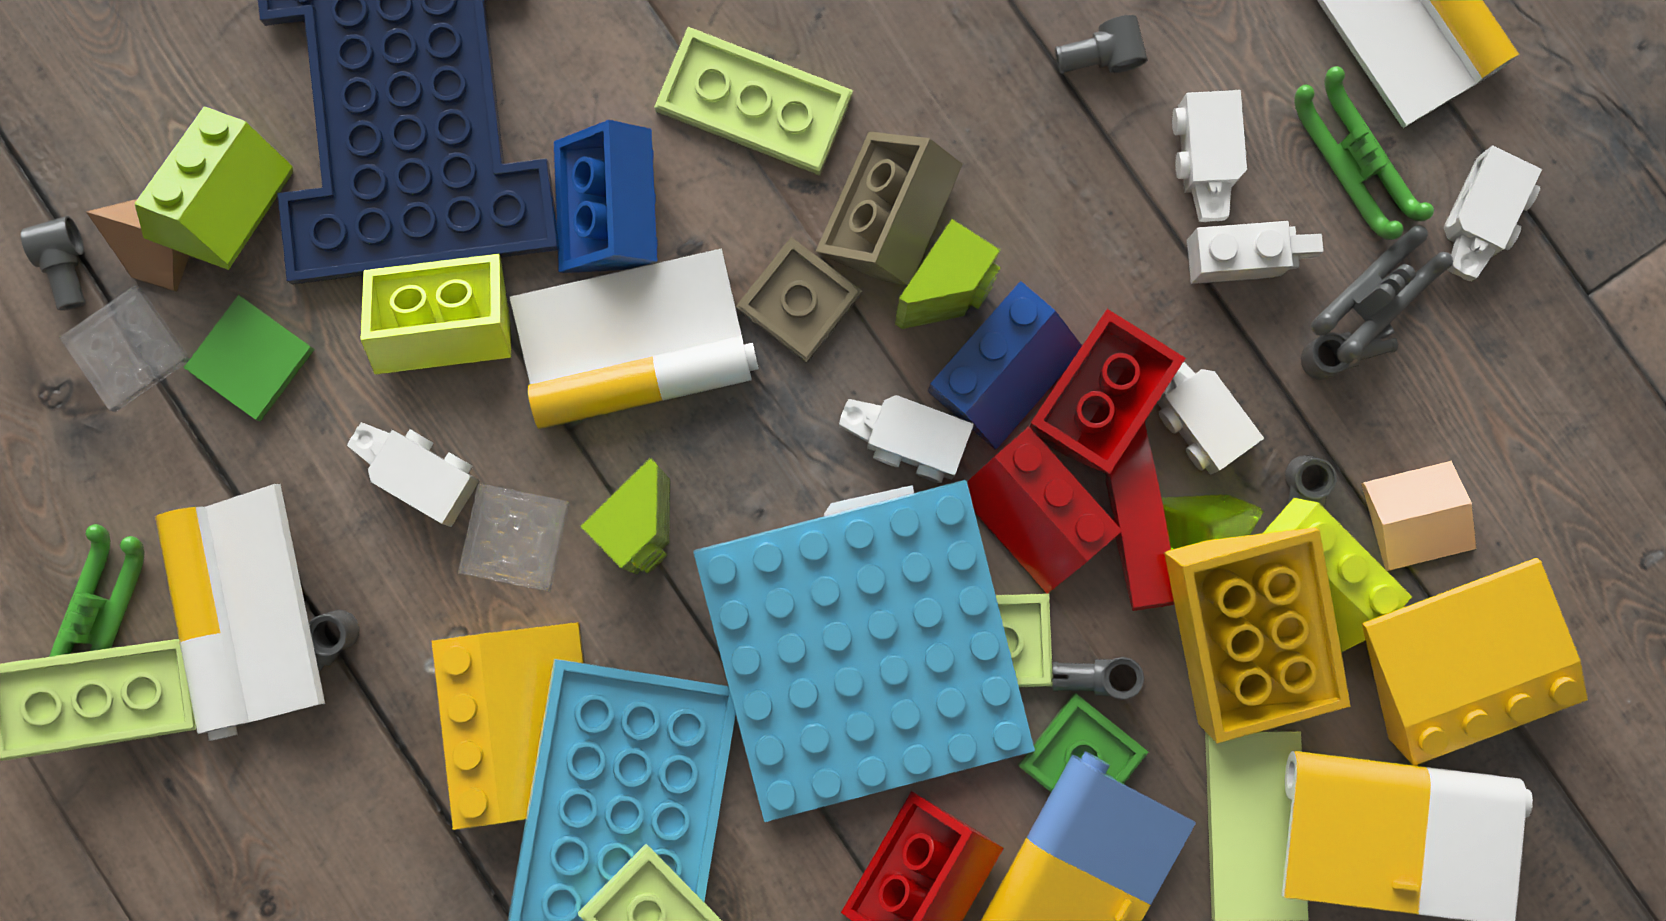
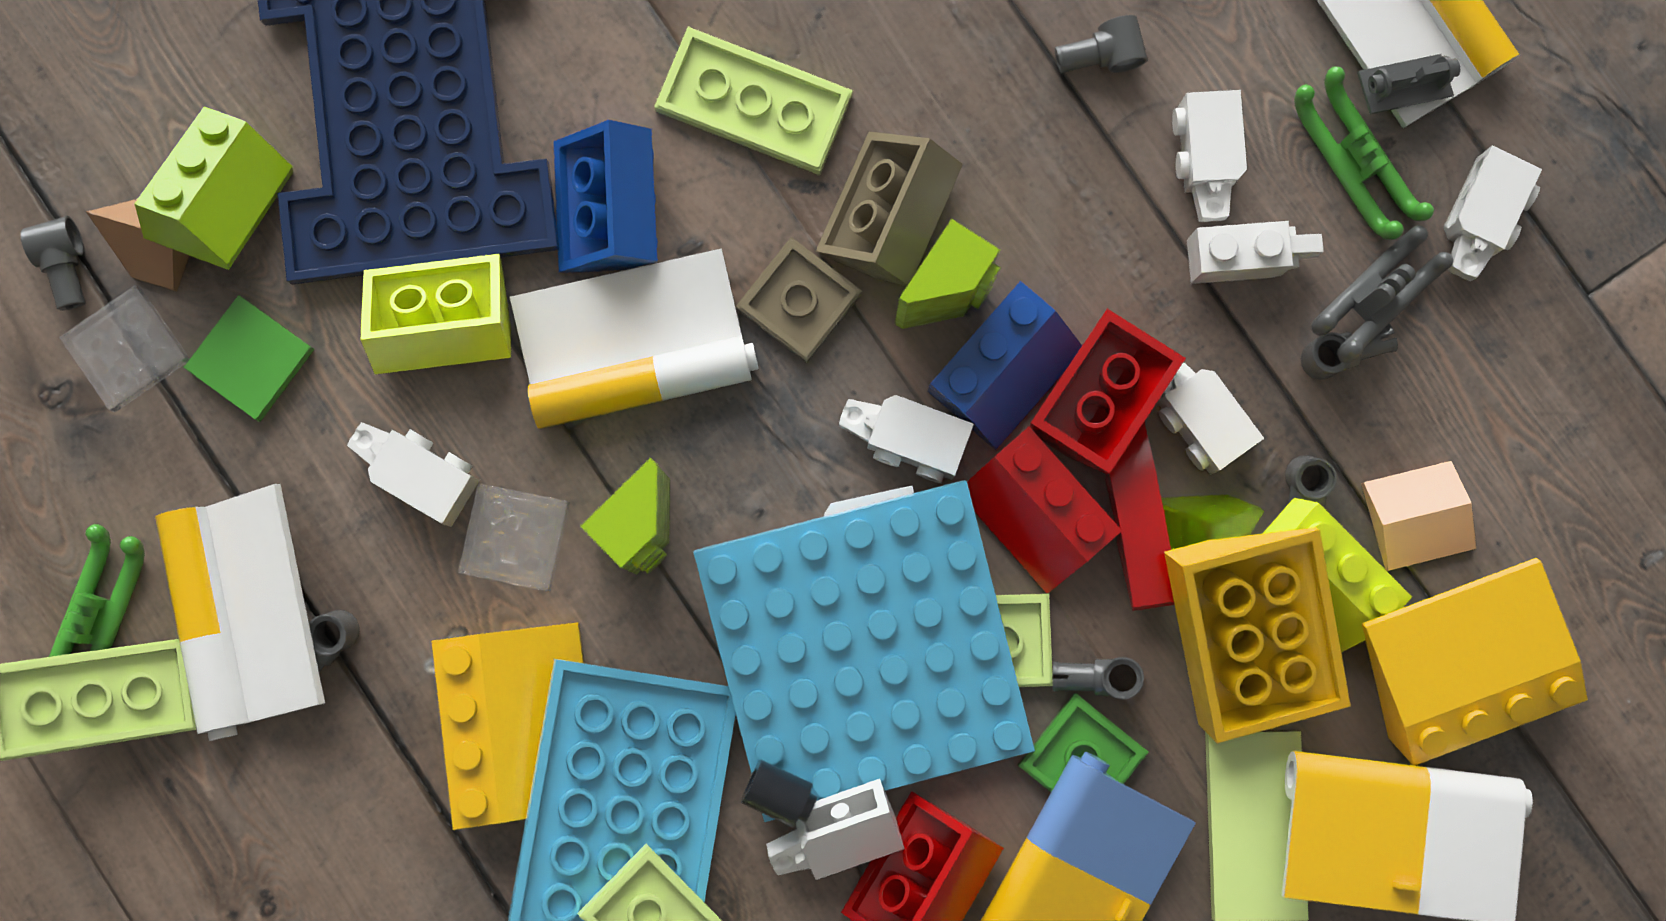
(779, 794): none -> black brick
(840, 833): none -> white hinge
(1408, 82): none -> dark grey hinge

